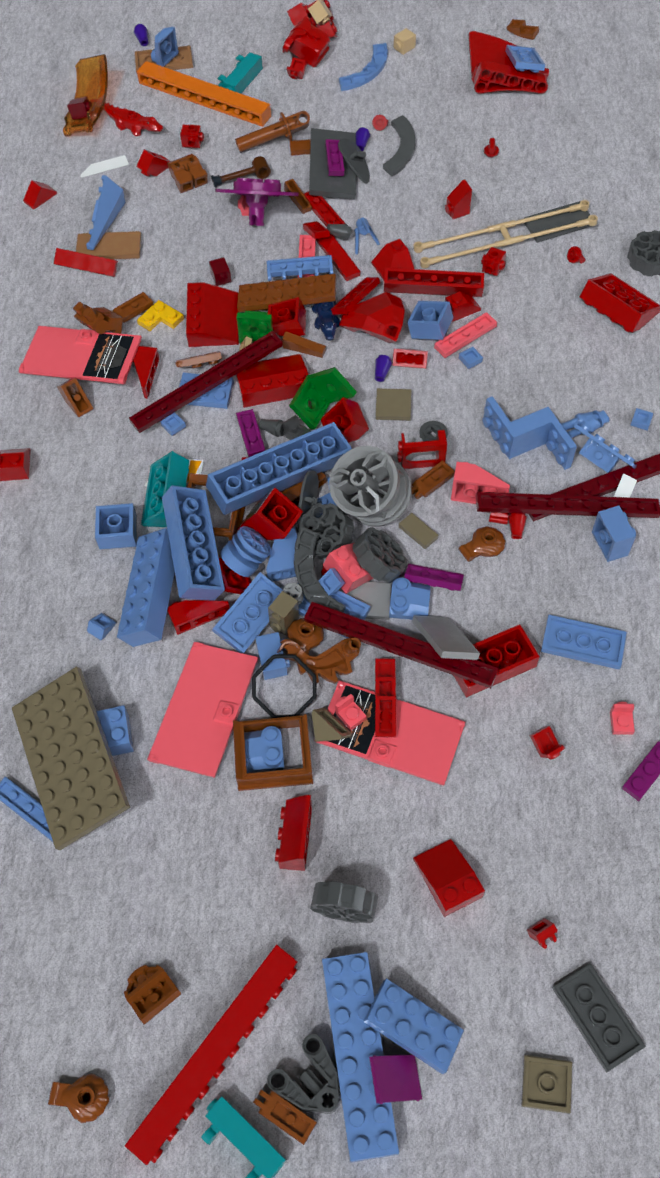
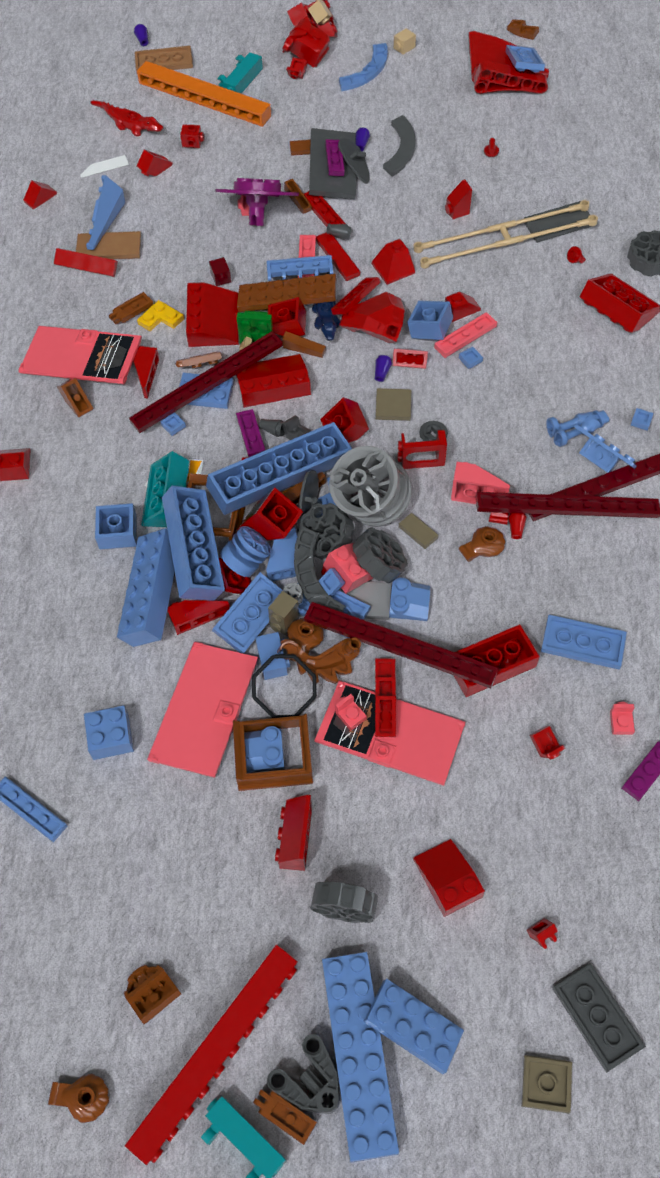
(69, 759): dark tan plate -> none
(79, 107): dark red brick -> none
(91, 82): clear orange windscreen -> none
(98, 319): dark orange hips -> none
(100, 626): medium blue slope -> none
(165, 46): medium blue slope -> none
(187, 172): dark orange hips -> none
(259, 167): reddish brown piece -> none
(285, 126): dark orange piece -> none
(316, 230): red tile -> none
(320, 390): green bracket -> none
(327, 726): dark tan slope -> none
(363, 228): medium blue plant -> none
(380, 122): red plate -> none
(395, 1078): magenta piece -> none
(432, 480): dark orange hinge -> none
(433, 282): red brick -> none
(434, 577): magenta plate -> none
(445, 637): light grey tile -> none
(493, 261): red brick -> none
(529, 433): medium blue bracket -> none
(613, 533): medium blue brick -> none
(625, 486): white sticker -> none

